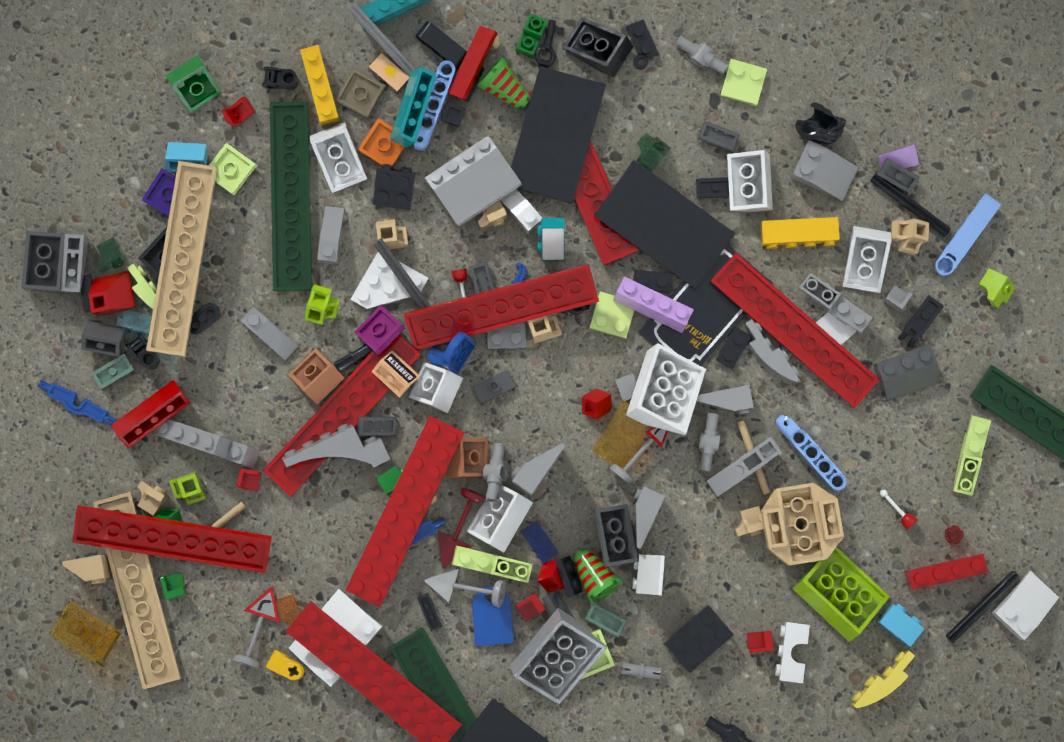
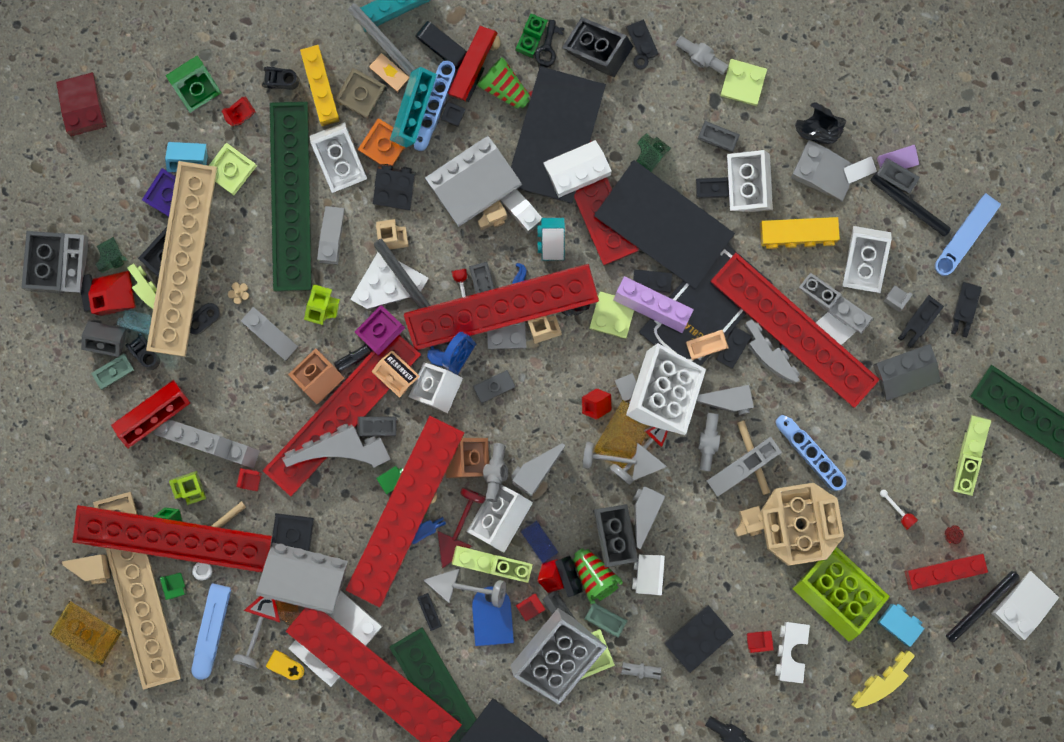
(68, 399): blue piece -> none
(81, 104): none -> dark red slope
(152, 498): tan brick -> none
(202, 571): none -> white tile
(210, 631): none -> light blue piece
(239, 292): none -> tan plant
(293, 531): none -> black tile
(302, 578): none -> light grey slope
(577, 168): none -> white slope
(644, 461): none -> light grey piece
(707, 345): none -> light nougat tile
(860, 169): none -> white sticker
(910, 234): tan brick -> none
(966, 307): none -> black hinge
(997, 286): lime brick -> none

